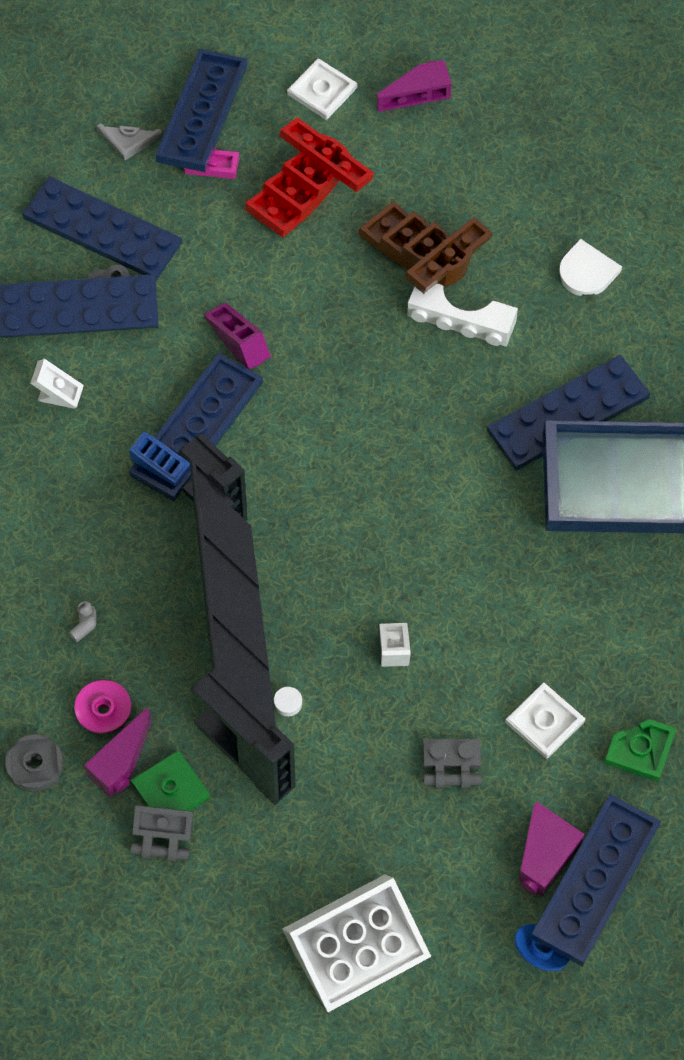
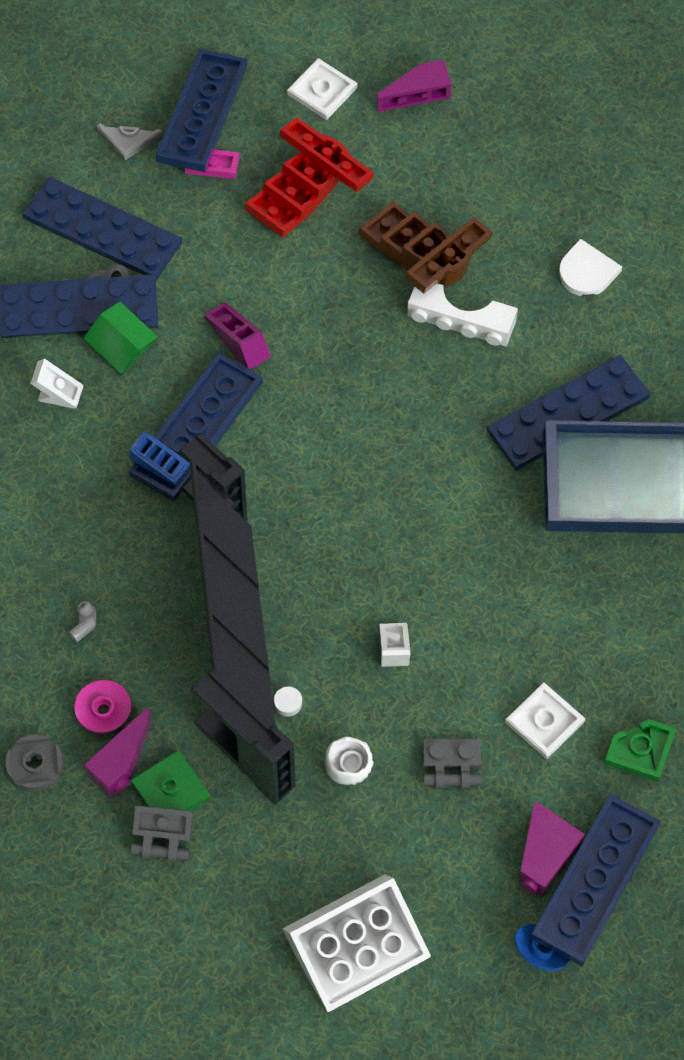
(119, 337): none -> green slope
(348, 761): none -> white hair

